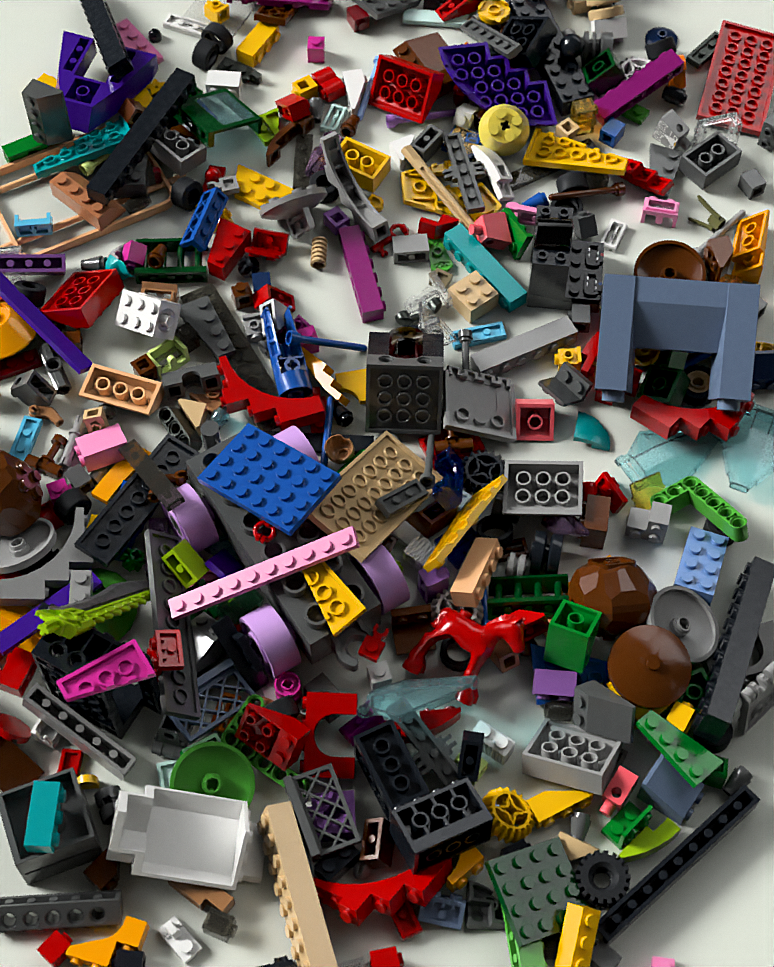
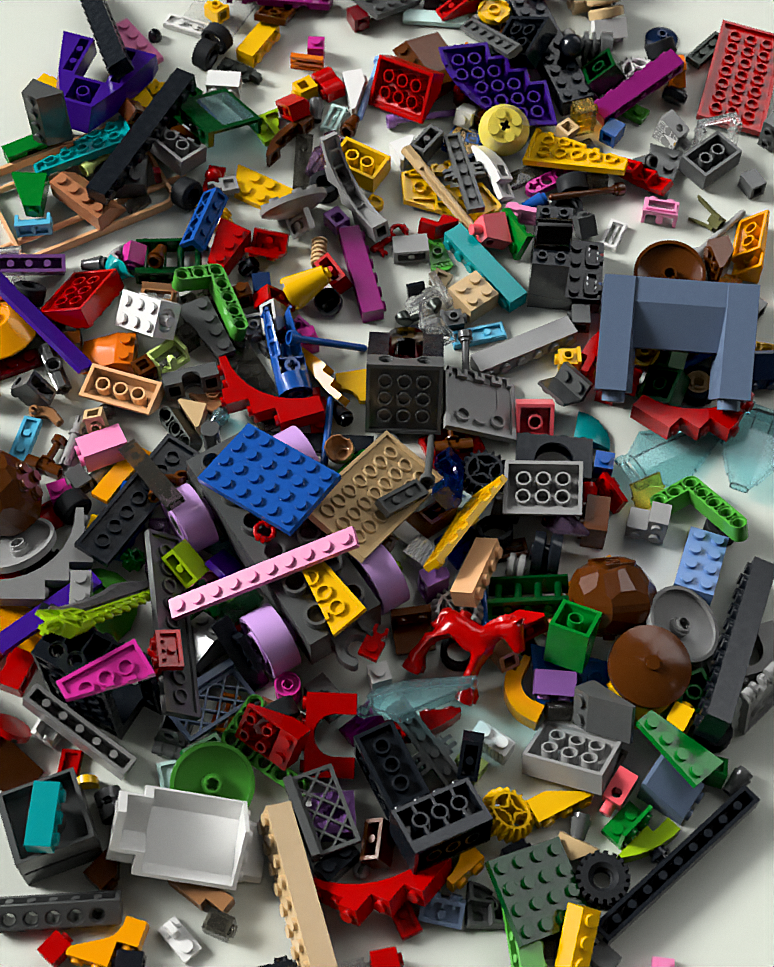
(32, 191): none -> green slope
(113, 351): none -> orange slope
(216, 280): none -> bright green beam
(305, 285): none -> yellow cone
(306, 62): none -> orange tile
(328, 302): none -> black hair
(339, 280): none -> red brick
(415, 289): none -> black tile
(454, 319): none -> dark grey brick
(518, 703): none -> light orange arch
(531, 446): none -> black arch
(551, 176): none -> dark pink beam
(603, 463): none -> blue brick
(649, 161): none -> dark grey cone
(659, 854): none -> black plate

